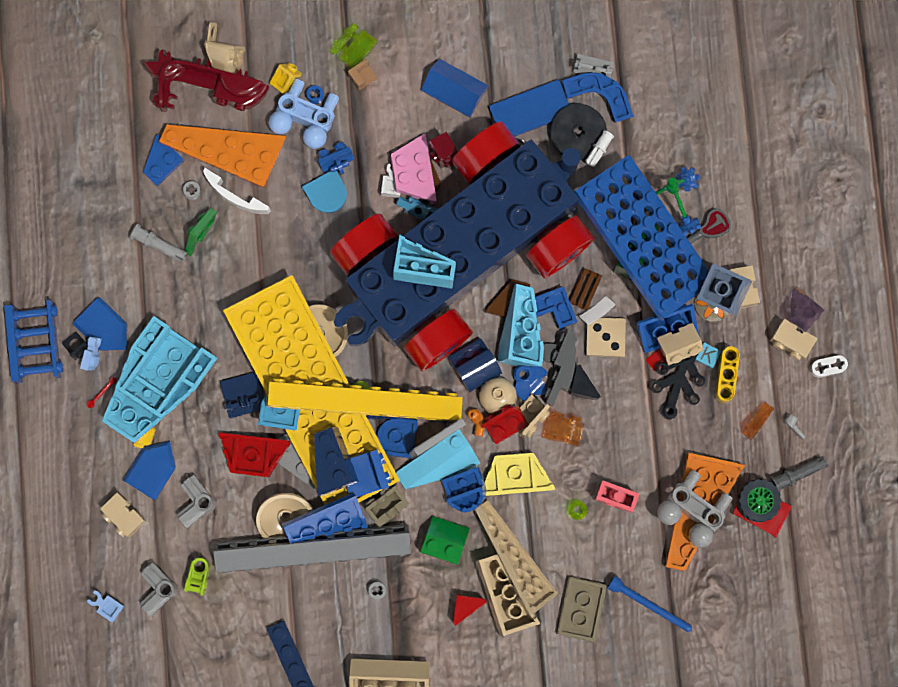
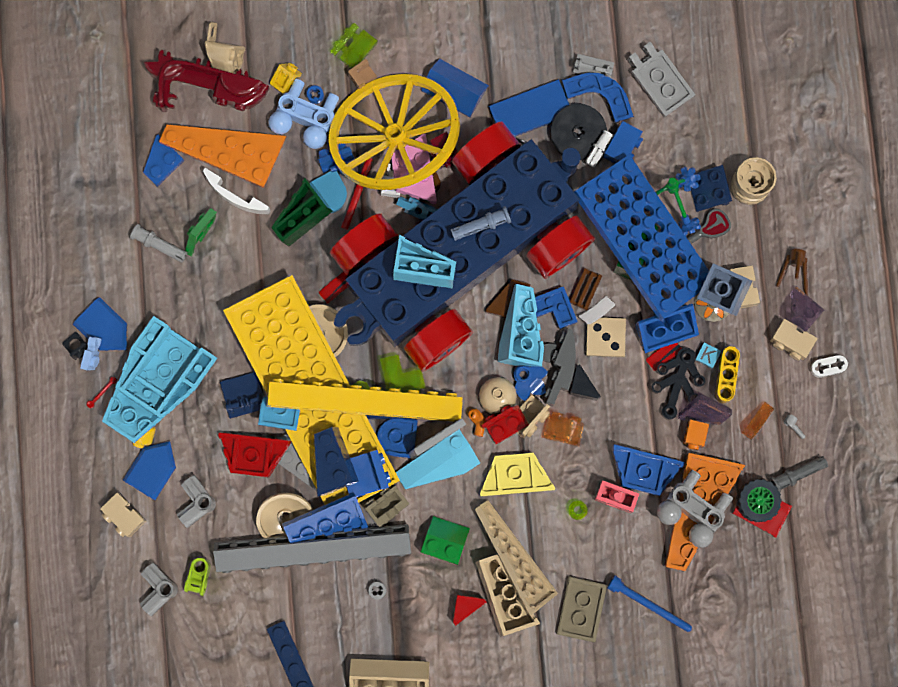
(15, 334): blue fence -> none
(107, 608): light blue plate -> none
(196, 187): light grey bush -> none
(301, 214): none -> dark green wedge
(334, 288): none -> red sticker
(356, 195): none -> red bar
(395, 135): none -> yellow wheel
(397, 379): none -> clear neon green plate
(465, 490): blue slope -> none
(475, 365): dark blue brick -> none
(490, 221): none -> sand blue pin
(623, 143): none -> blue brick
(644, 470): none -> blue wing
(660, 80): none -> light grey tile
(681, 344): tan brick -> none
(695, 434): none -> orange brick
(706, 410): none -> clear purple wing
(712, 189): none -> dark blue hinge
(762, 177): none -> tan wheel
(797, 260): none -> reddish brown plant

